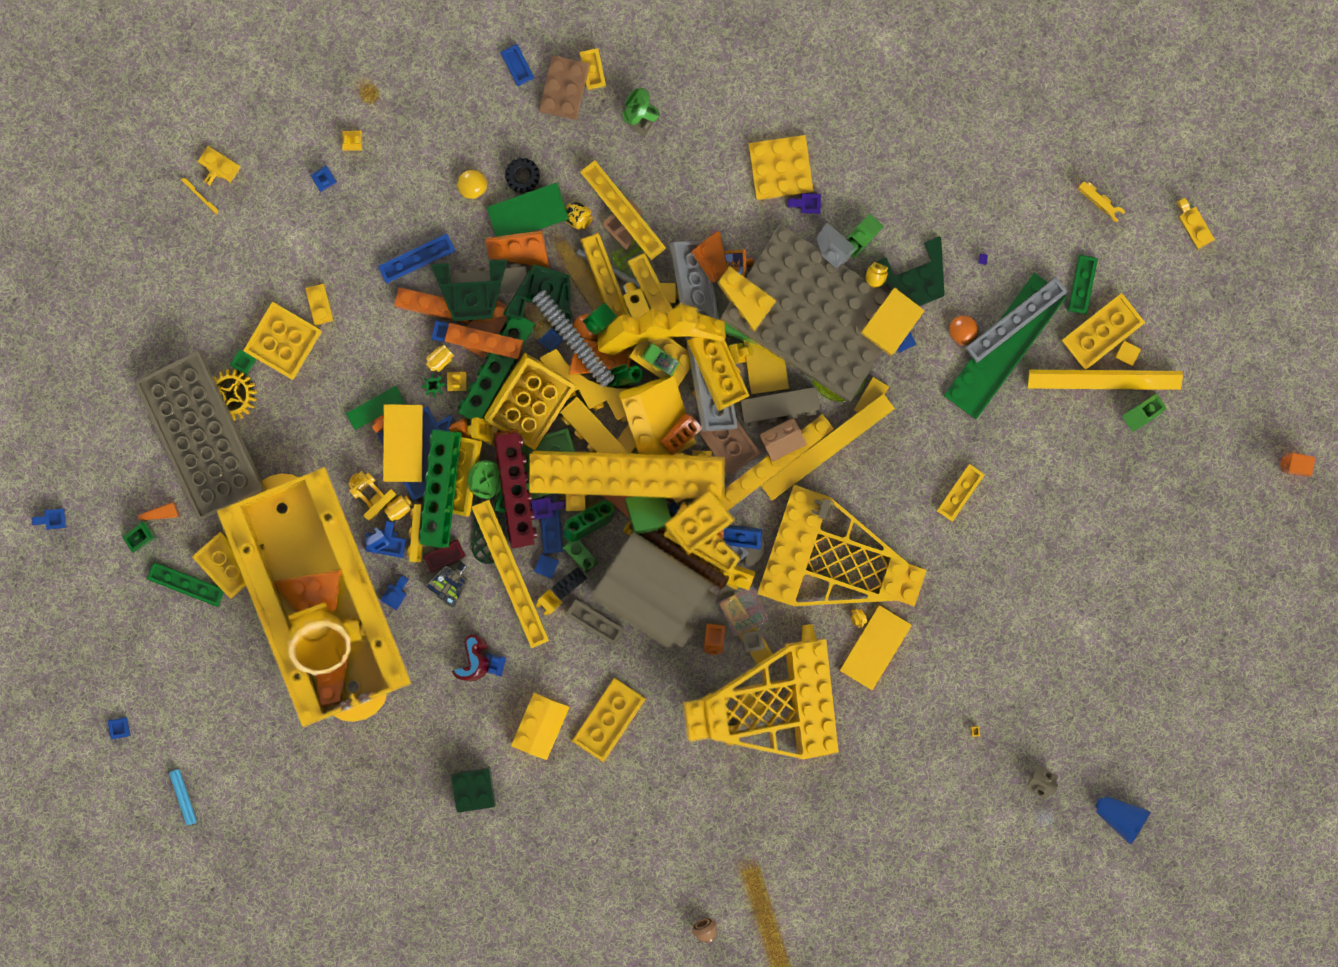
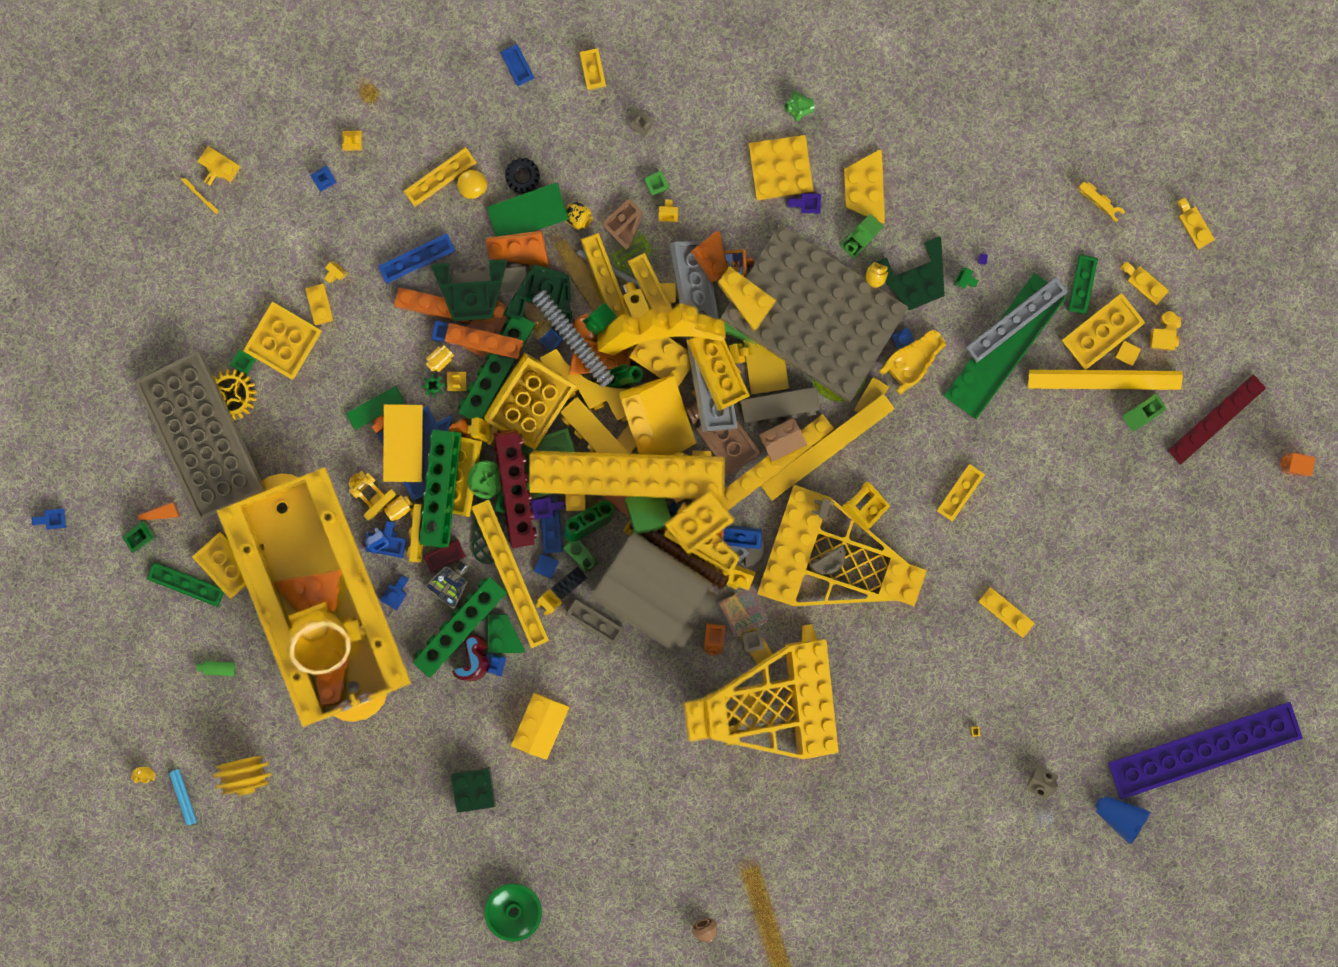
(119, 728): blue tile -> none
(143, 775): none -> yellow plate
(217, 668): none -> bright green cylinder
(242, 775): none -> yellow wheel
(335, 271): none -> yellow tile
(430, 666): none -> green brick
(440, 177): none -> yellow tile
(502, 635): none -> green wing
(508, 925): none -> green dish
(564, 87): medium nougat plate -> none
(608, 719): yellow tile -> none
(623, 210): yellow plate -> none
(639, 107): bright green tile -> none
(656, 183): none -> bright green plate
(660, 359): leg -> none
(668, 212): none -> yellow tile
(689, 433): orange slope -> none
(693, 412): none -> medium nougat wheel
(799, 106): none -> bright green rock
(831, 562): none -> dark tan tile
(834, 246): light grey slope -> none
(858, 618): yellow plate -> none
(865, 187): none -> yellow wing
(871, 510): none -> yellow plate
(875, 647): yellow tile -> none
(892, 321): yellow tile -> none
(911, 362): none -> yellow animal
(963, 330): orange hair -> none
(964, 278): none -> green tile
(1006, 612): none -> yellow plate
(1145, 283): none -> yellow plate
(1166, 338): none -> yellow brick
(1205, 750): none -> dark purple plate
(1216, 419): none -> dark red plate

